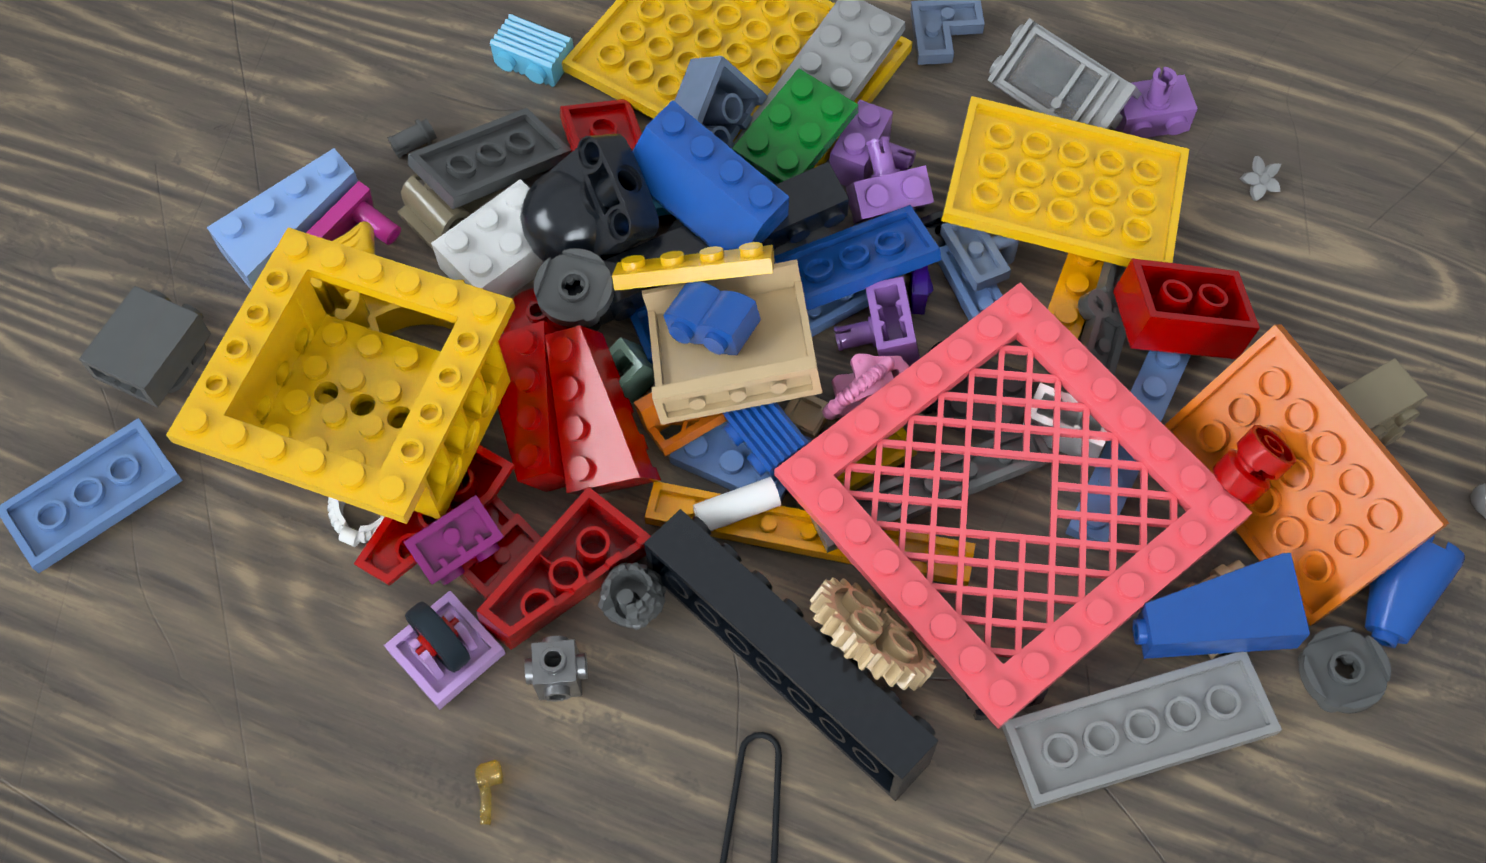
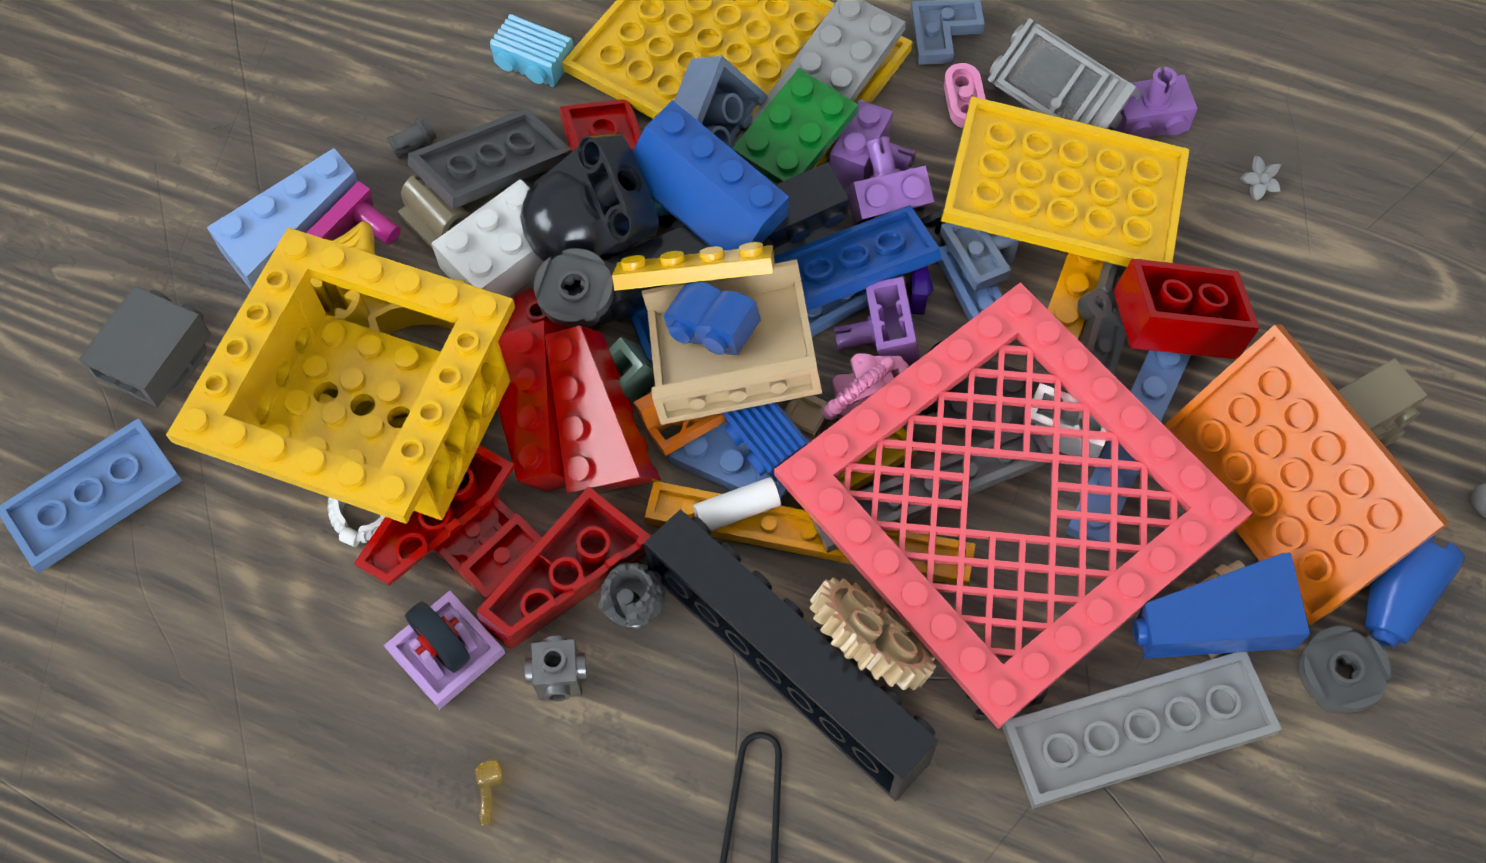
(454, 540): magenta bracket -> none
(959, 97): none -> bright pink plate
(1258, 459): red wheel -> none

